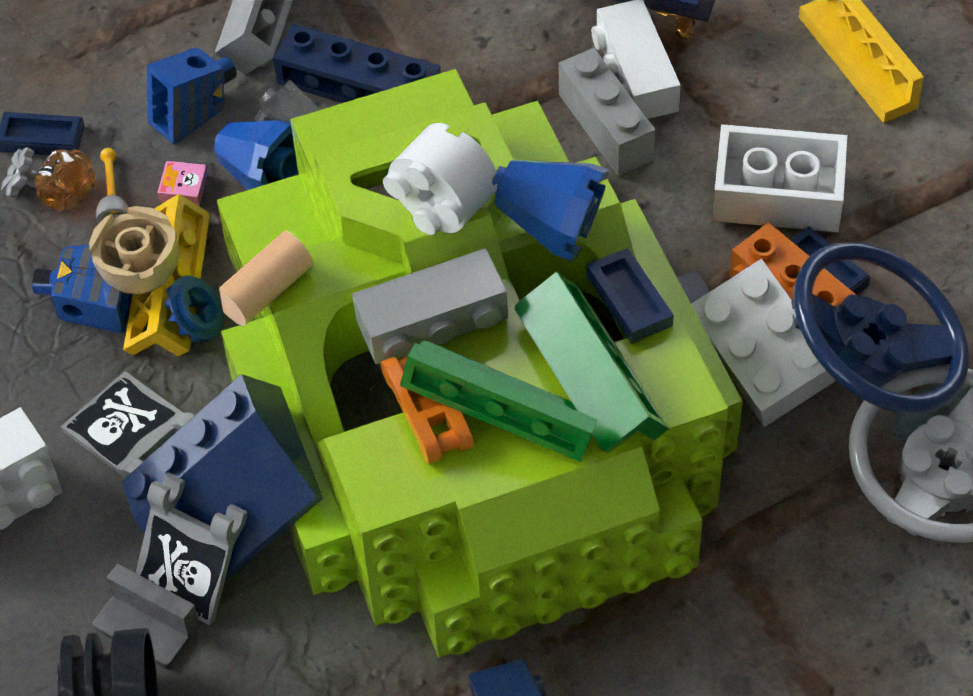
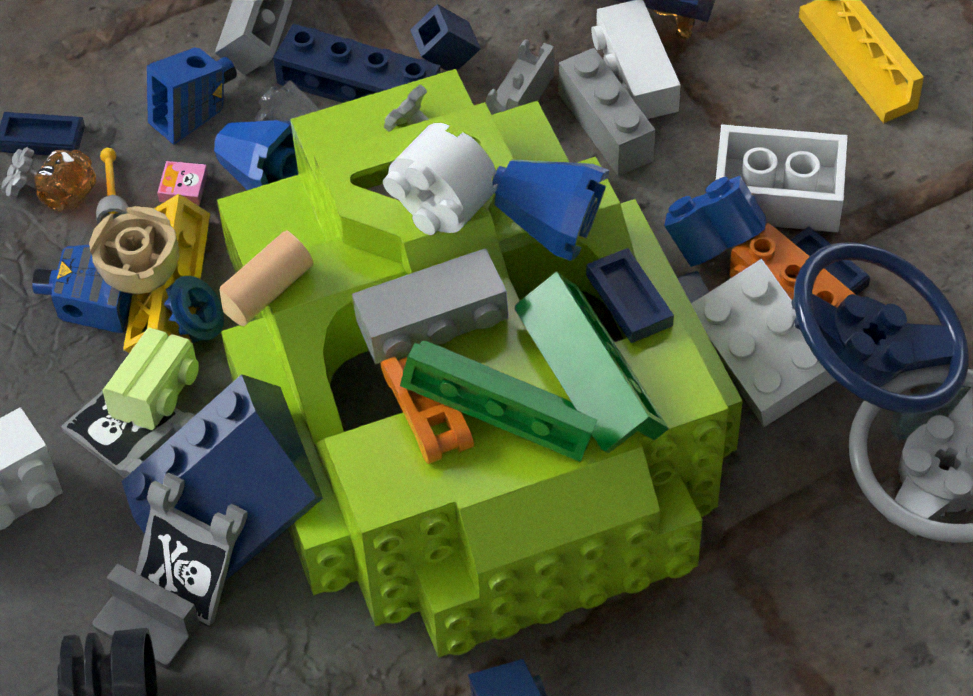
(151, 379): none -> yellowish green brick
(407, 111): none -> light grey plant
(445, 38): none -> dark blue brick
(525, 79): none -> light grey hinge
(715, 220): none -> blue brick

